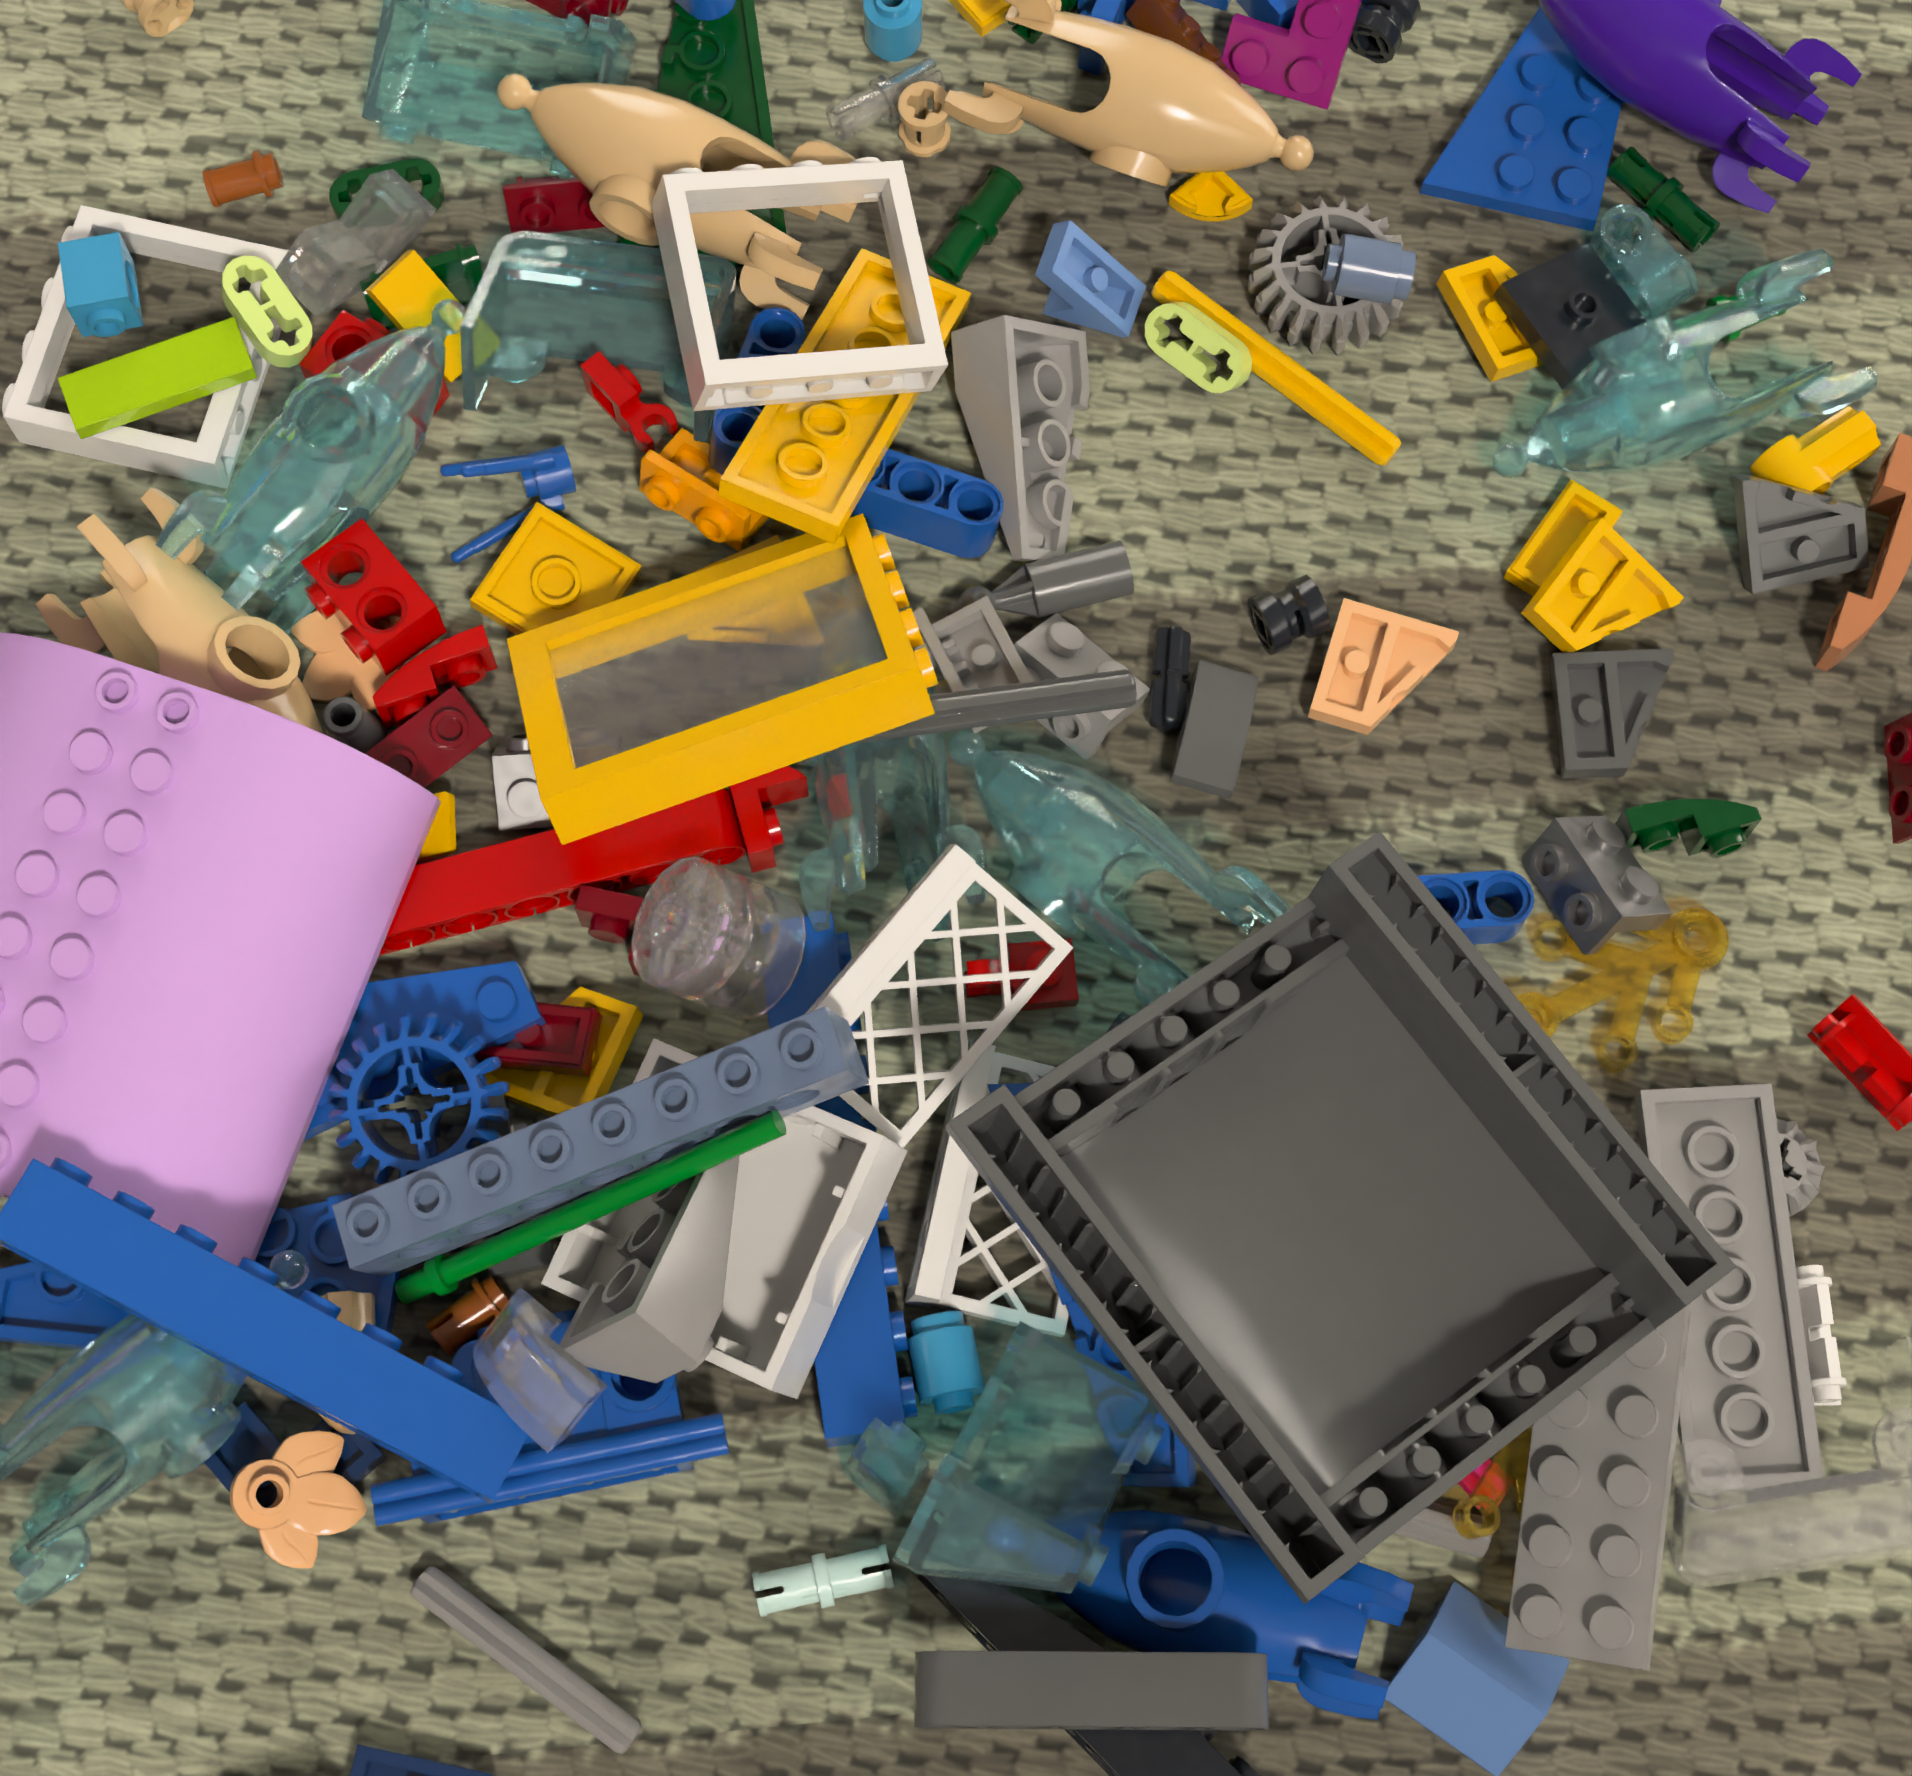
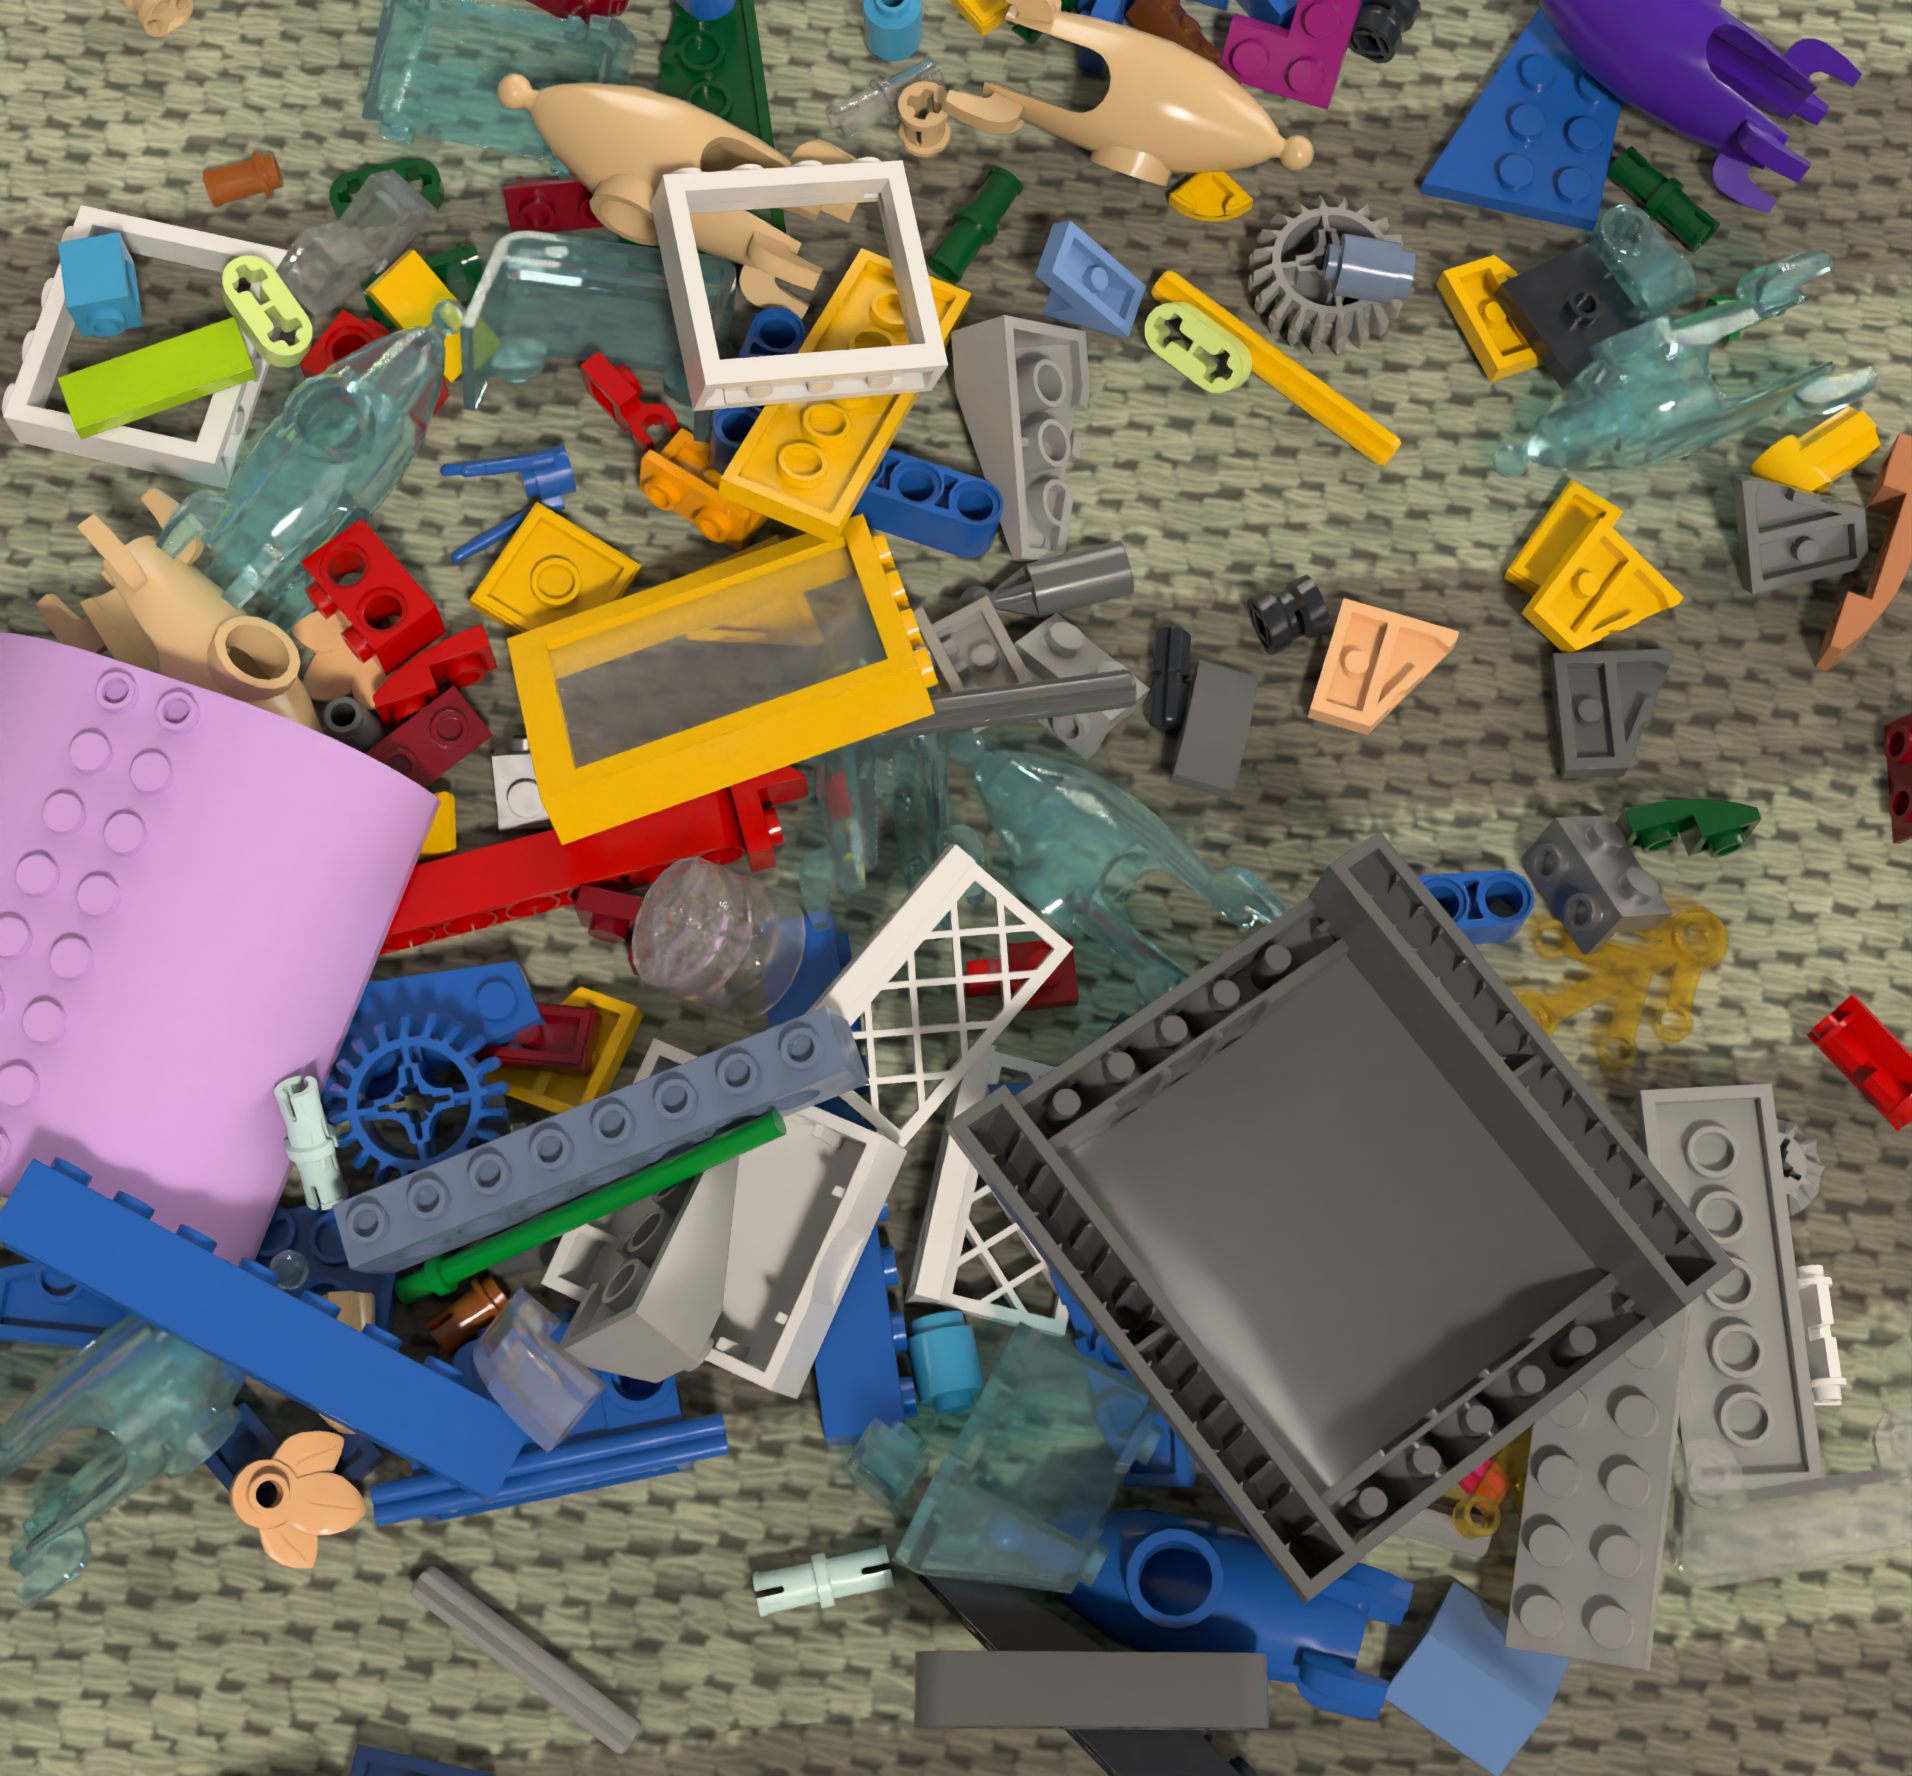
(311, 1142): none -> light aqua pin

